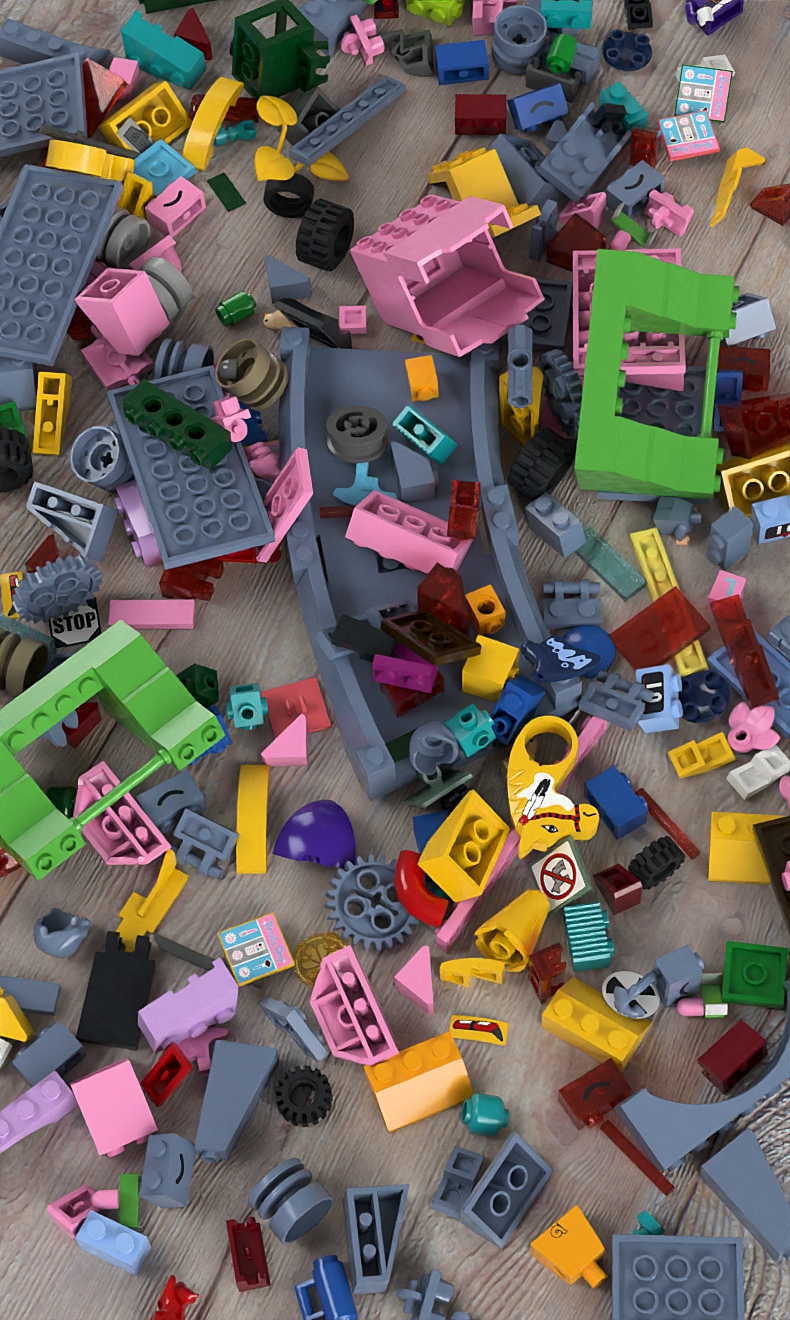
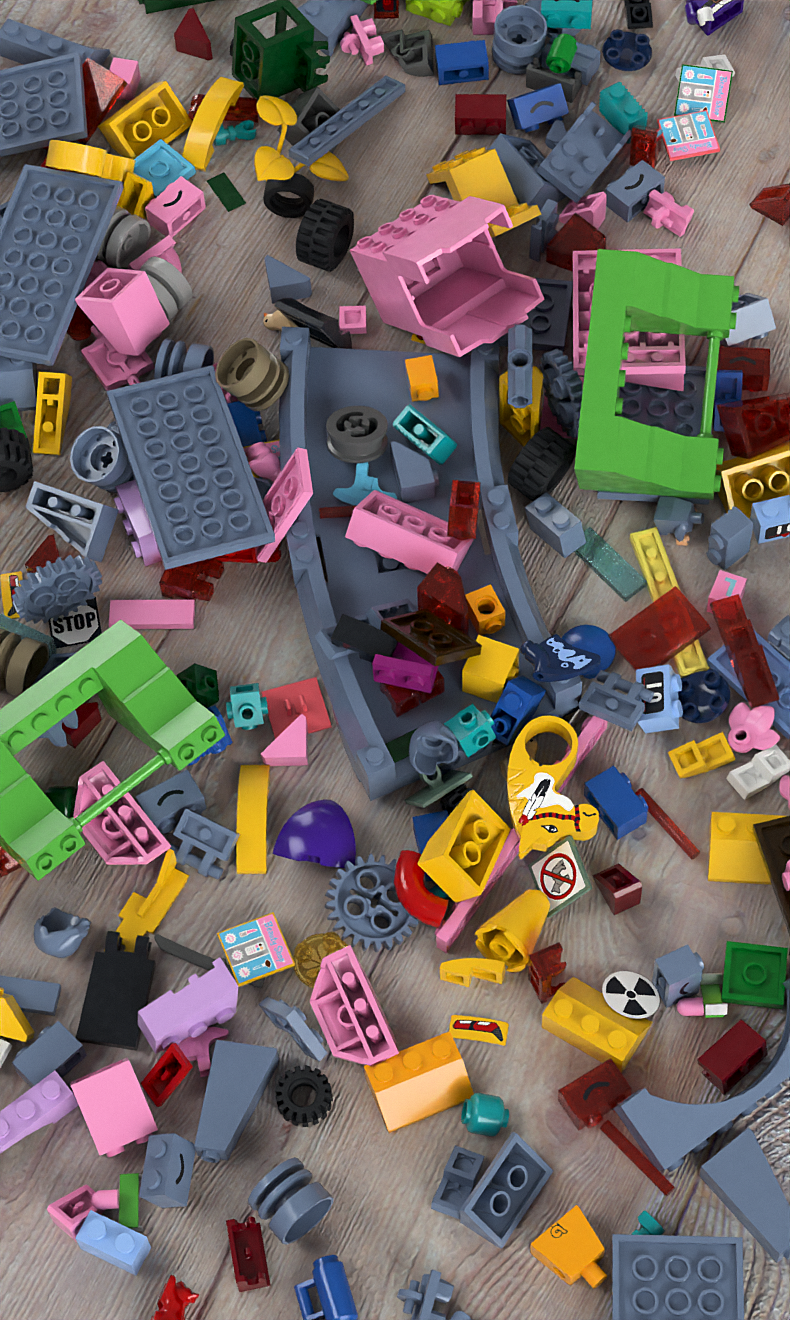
(77, 138): dark grey sword -> none
(135, 136): sticker -> none
(161, 54): teal wedge -> none
(177, 424): dark green brick -> none
(229, 369): dark grey hinge -> none
(230, 417): bright pink hips -> none
(235, 308): green brick -> none
(372, 1233): sand blue wedge -> none
(416, 982): bright pink slope -> none
(569, 613): sand blue plate -> none
(587, 936): teal brick -> none
(609, 117): black tile -> none
(624, 996): sand blue piece -> none
(628, 230): piece -> none
(657, 862): black tyre -> none
(740, 159): yellow piece -> none

